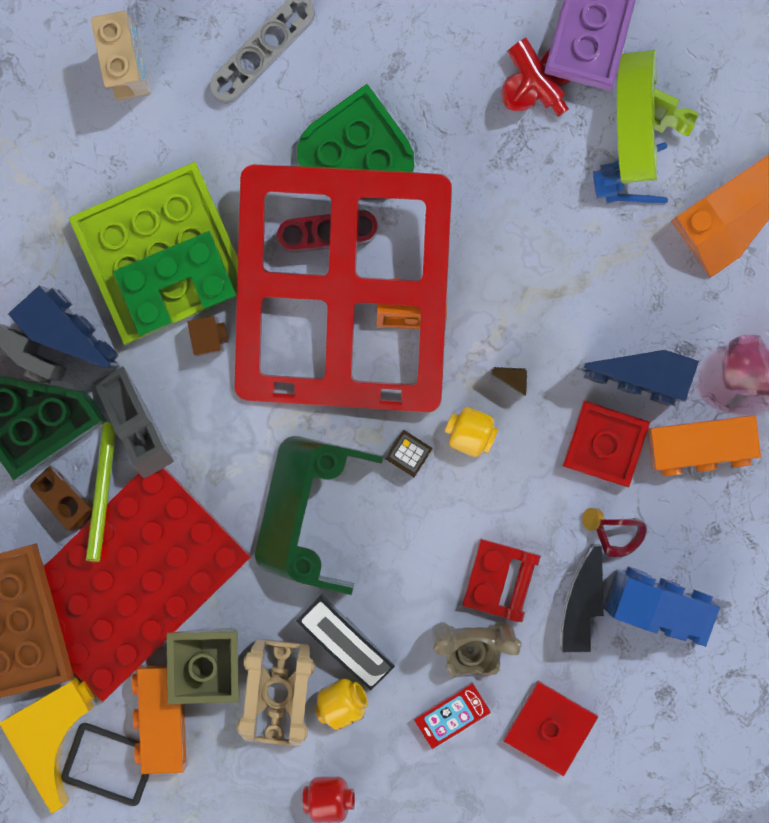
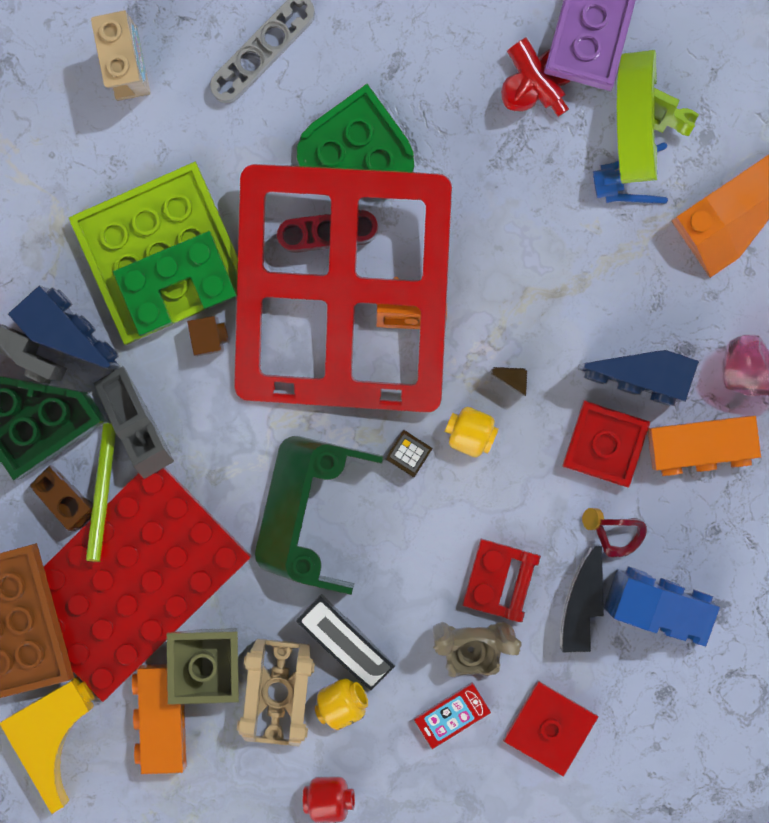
(65, 774): black piece -> none

